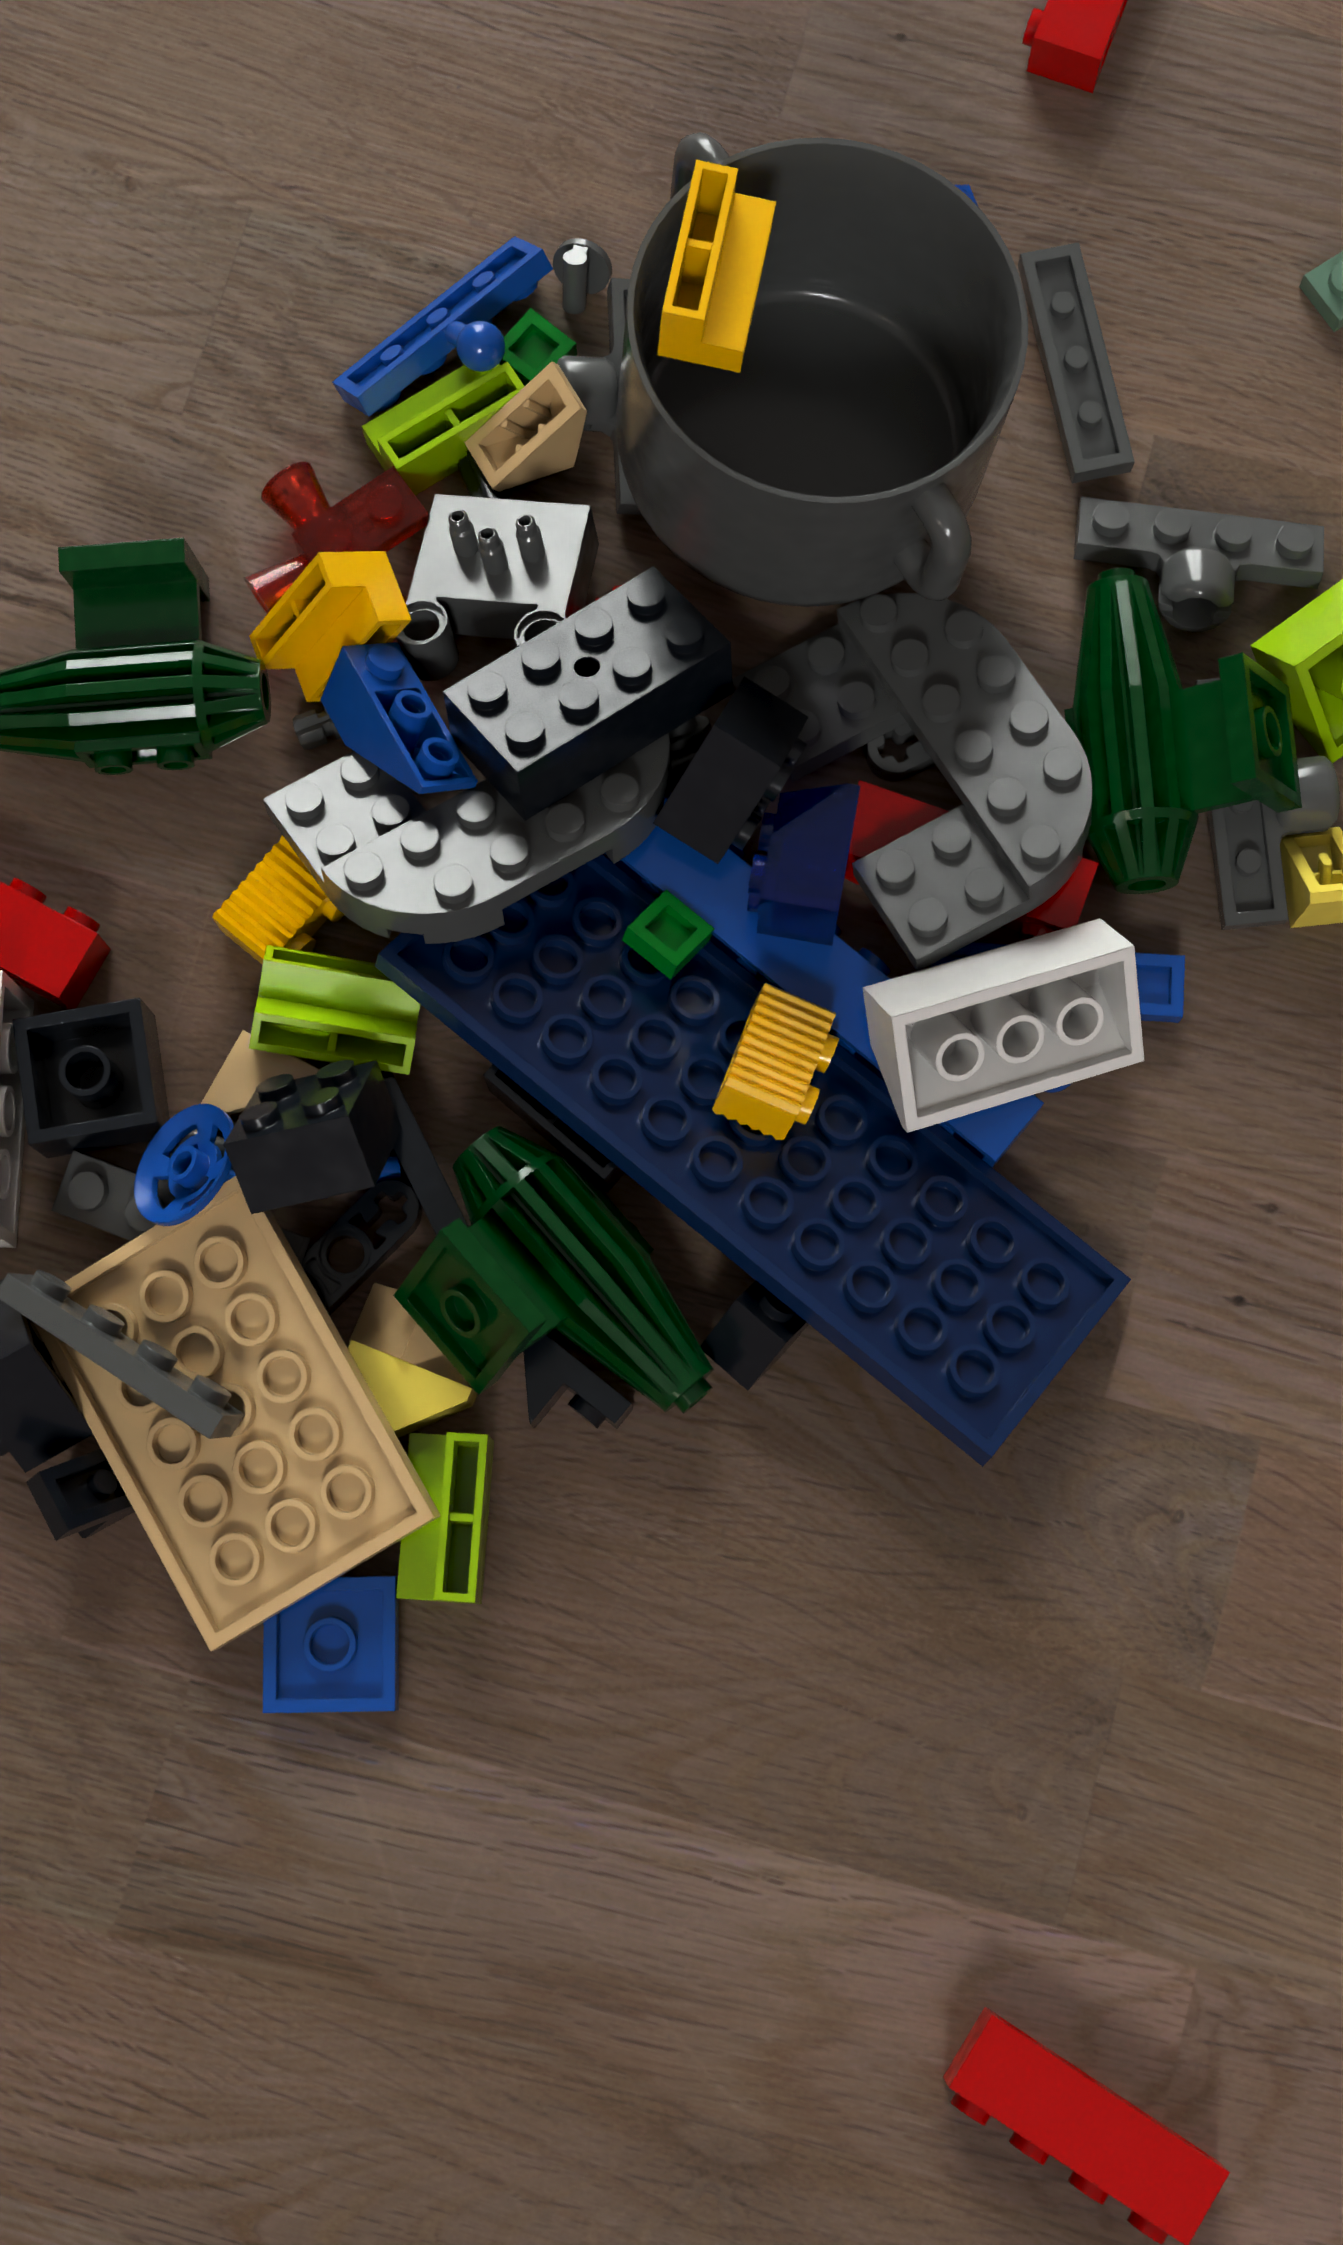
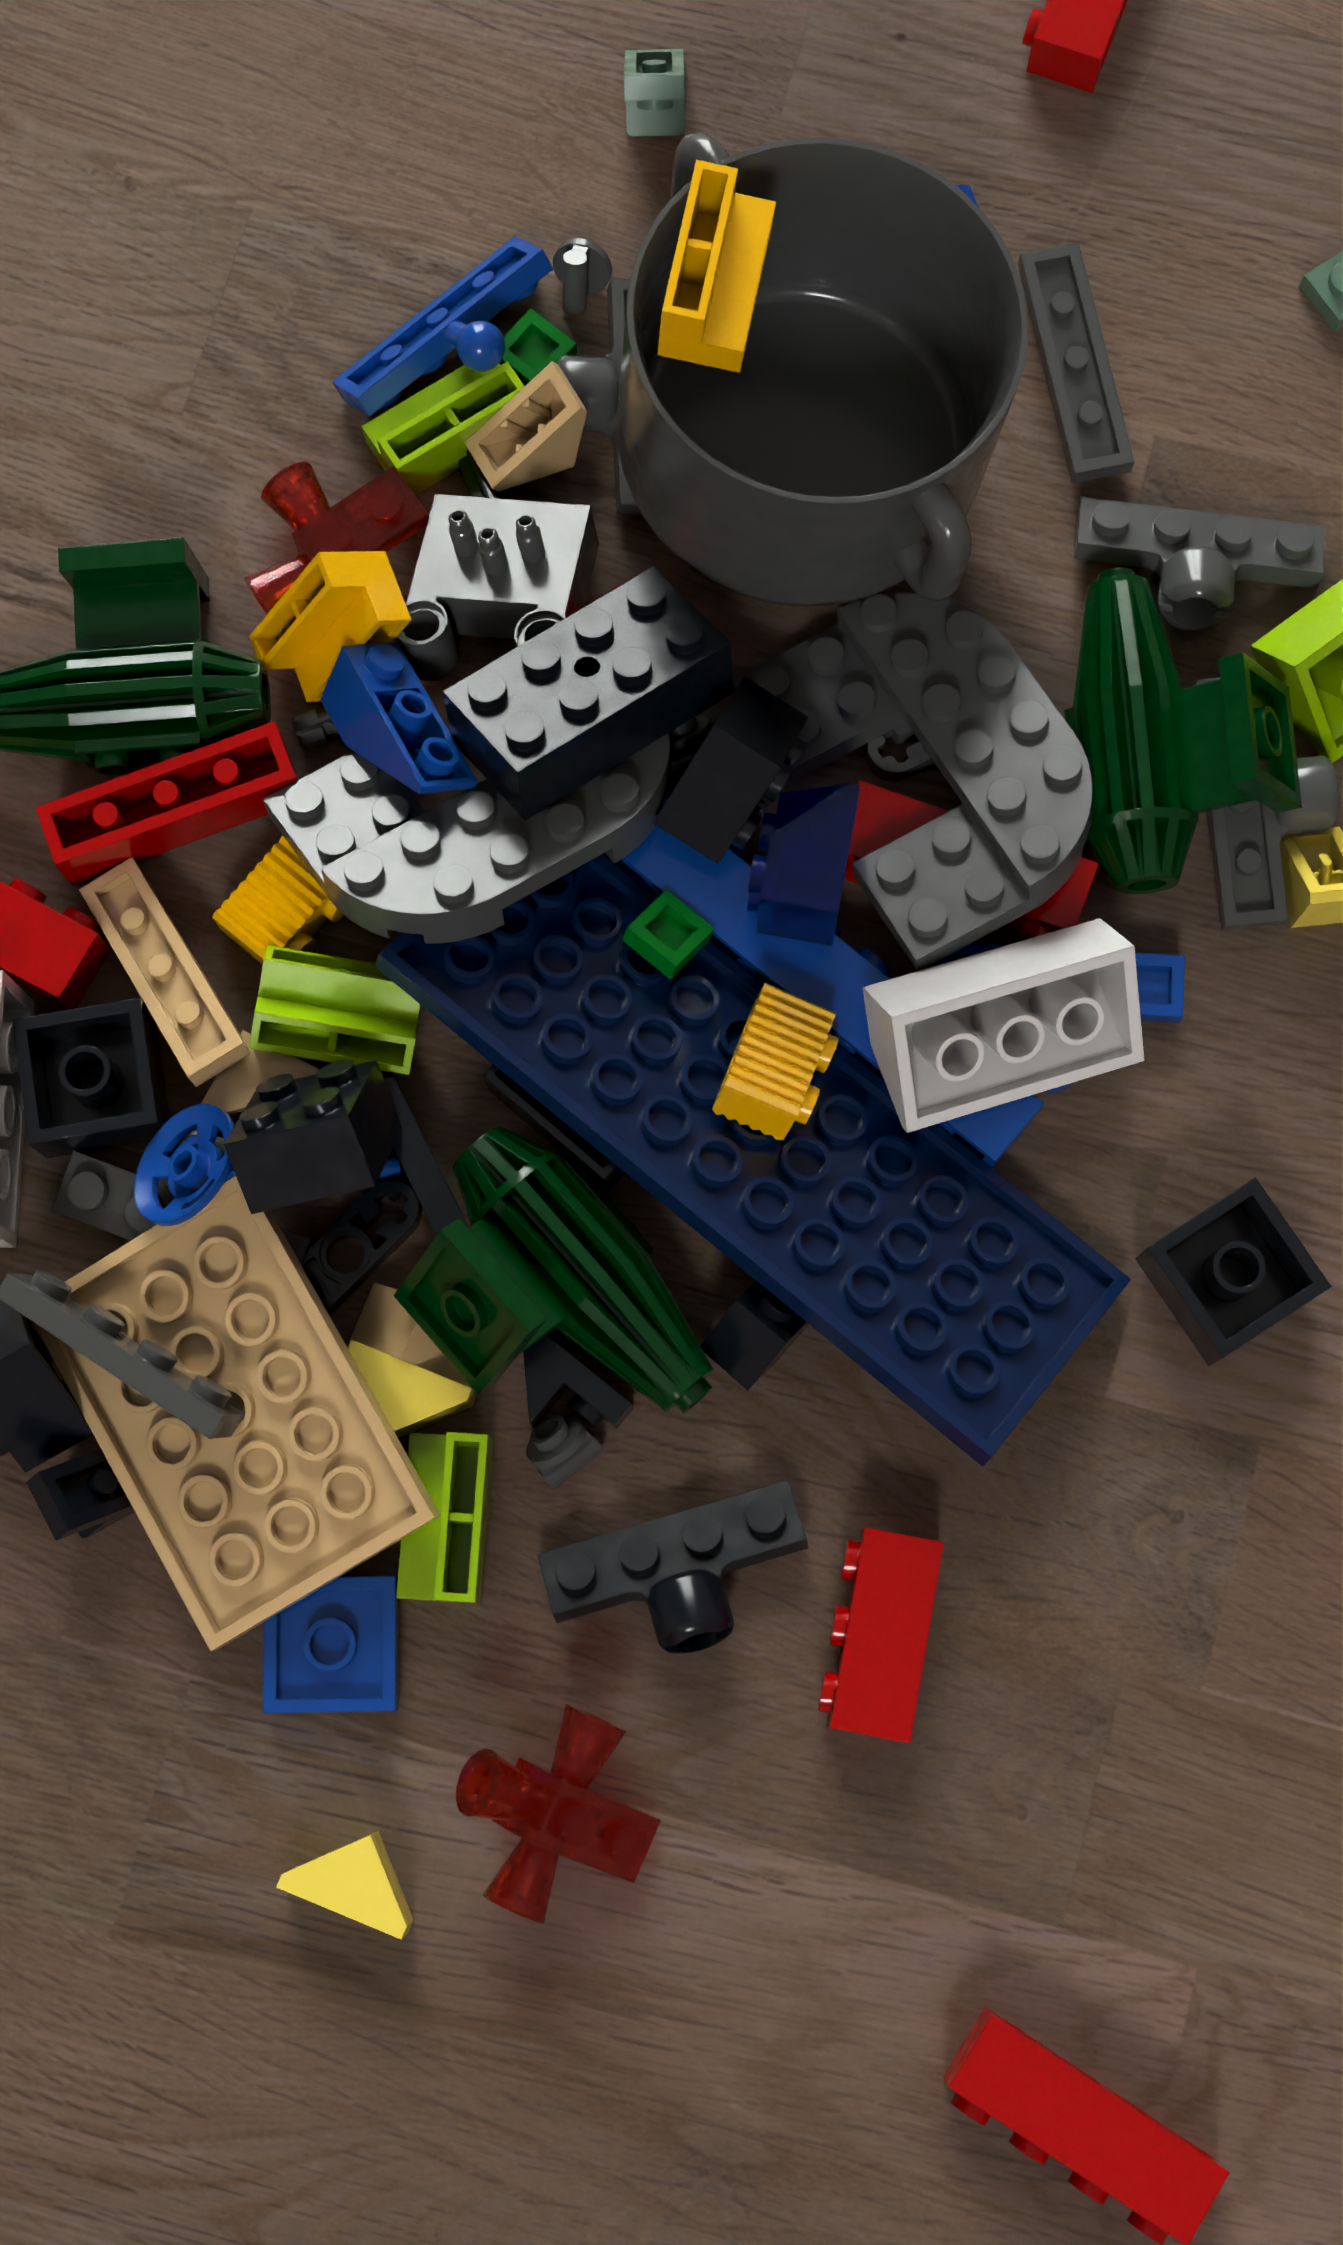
(164, 972): none -> tan plate
(166, 803): none -> red brick
(356, 1884): none -> light yellow slope
(555, 1814): none -> clear red brick
(561, 1447): none -> dark grey plate
(654, 92): none -> sand green slope
(676, 1565): none -> black plate
(881, 1634): none -> red brick
(1232, 1271): none -> black brick

